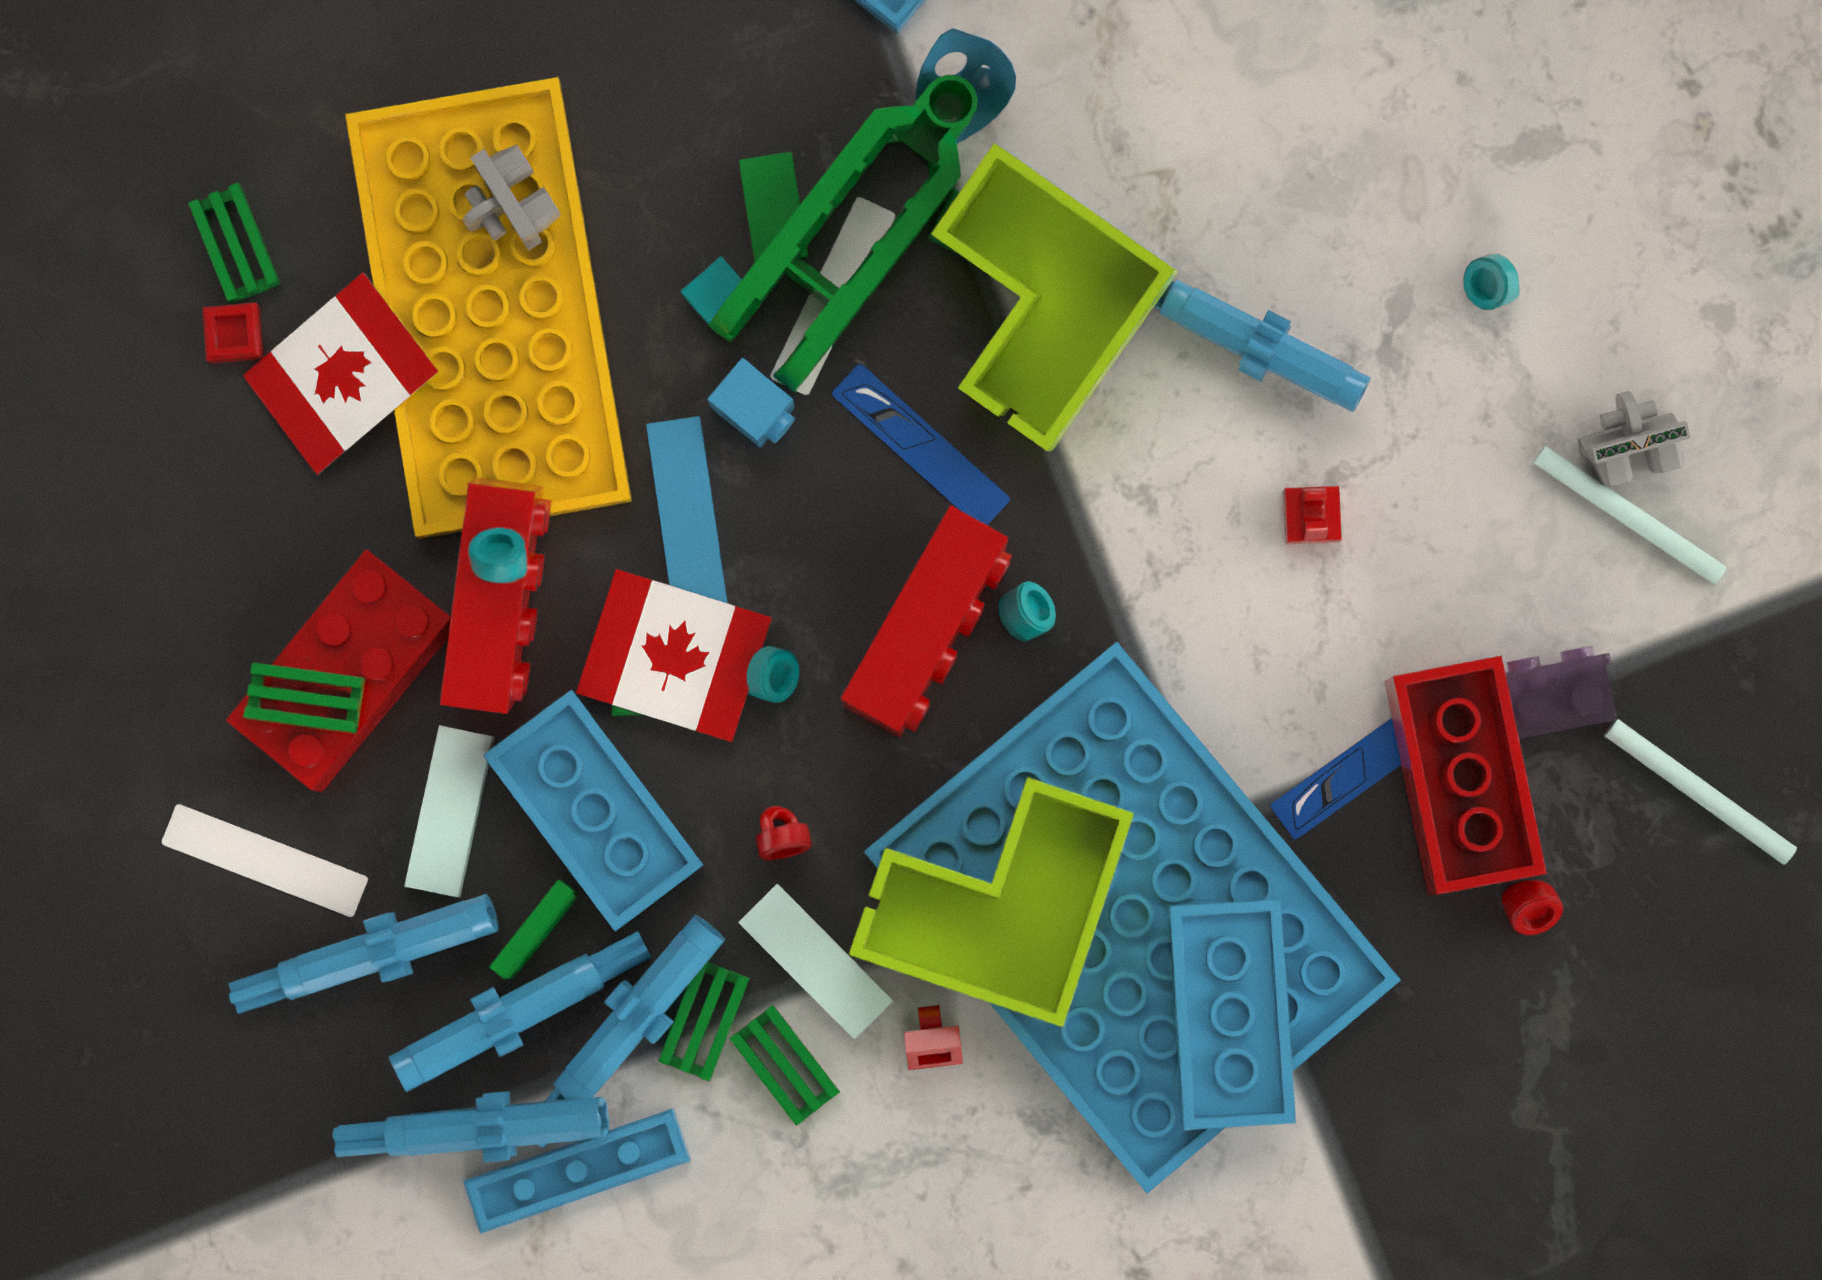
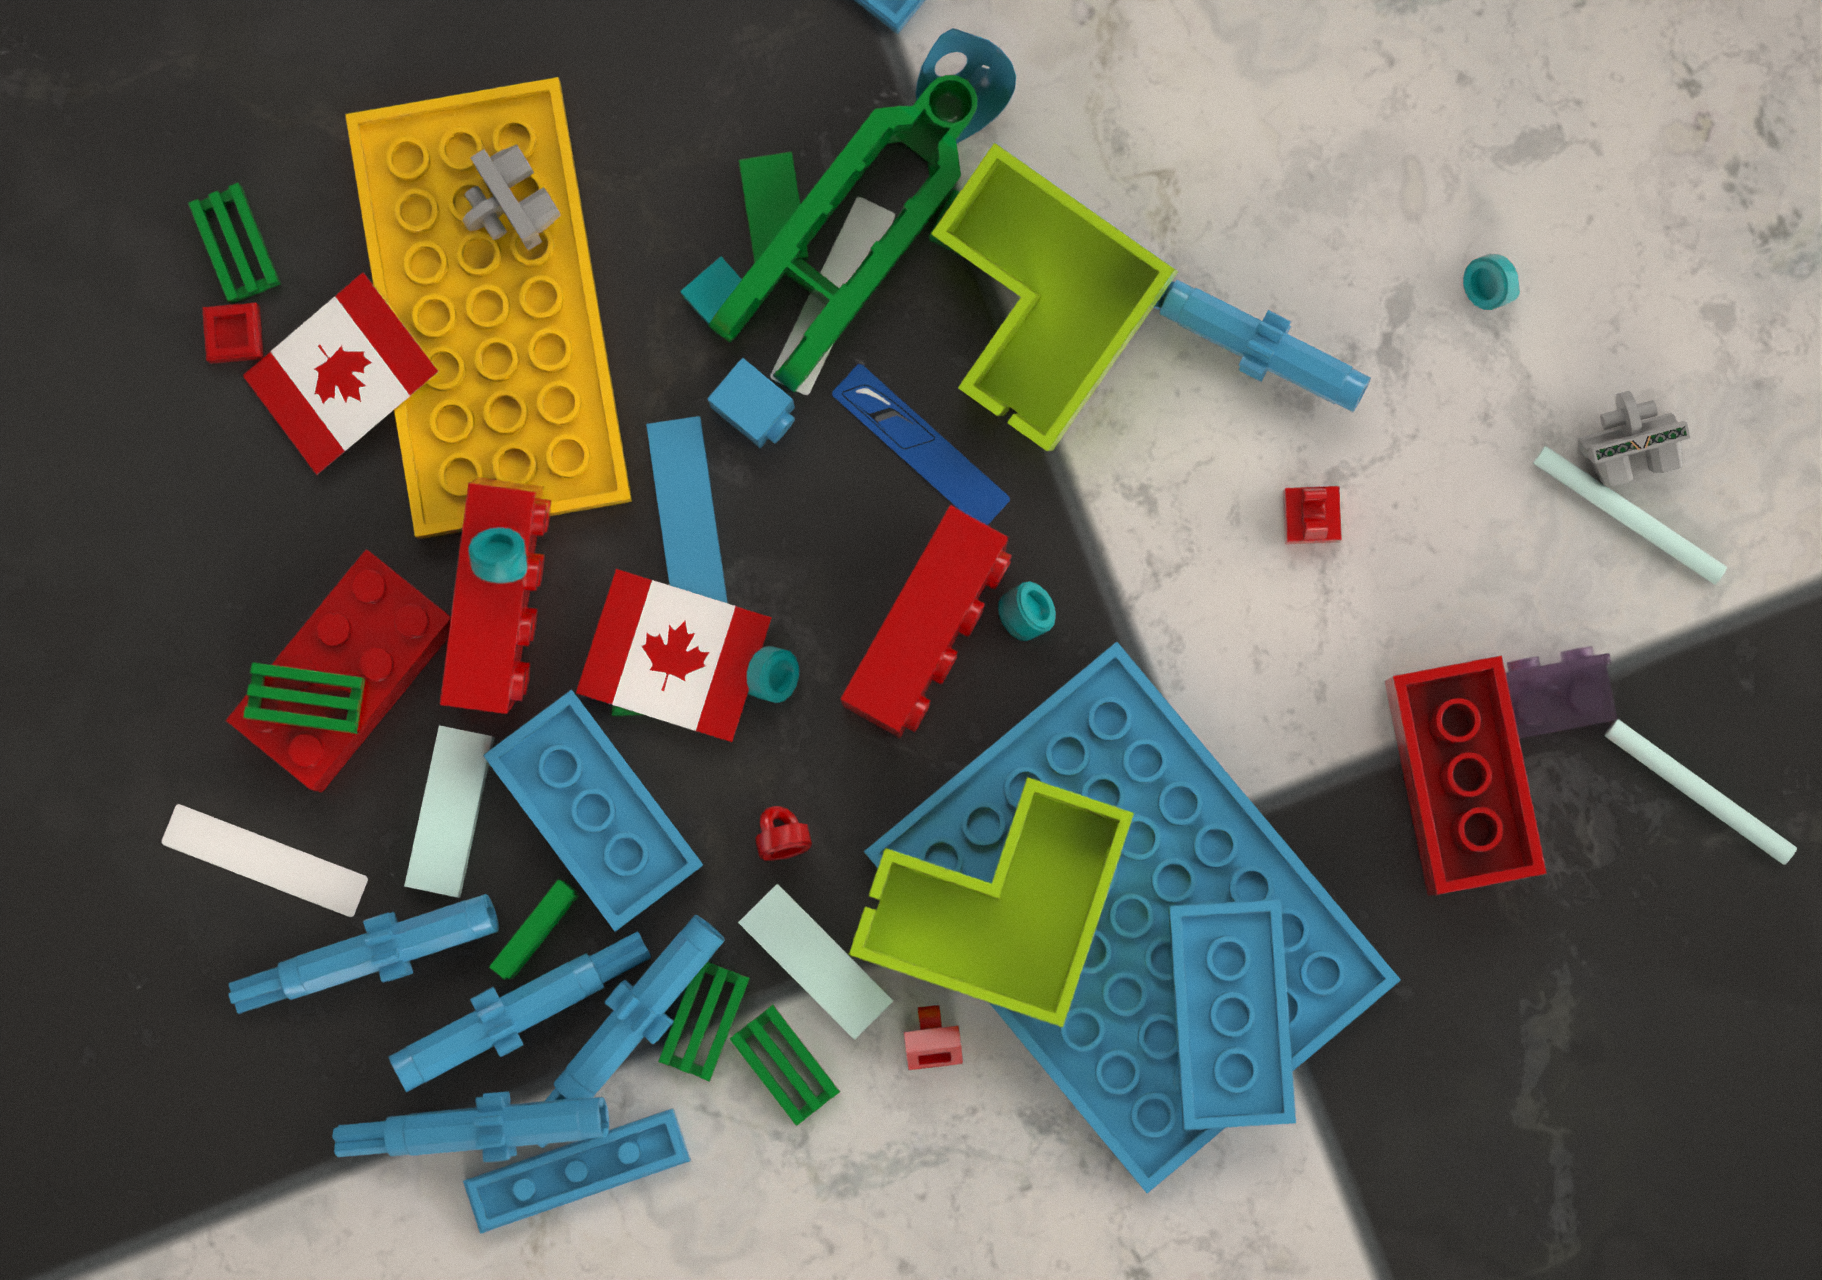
(1339, 781): blue sticker -> none
(1532, 906): red tile -> none

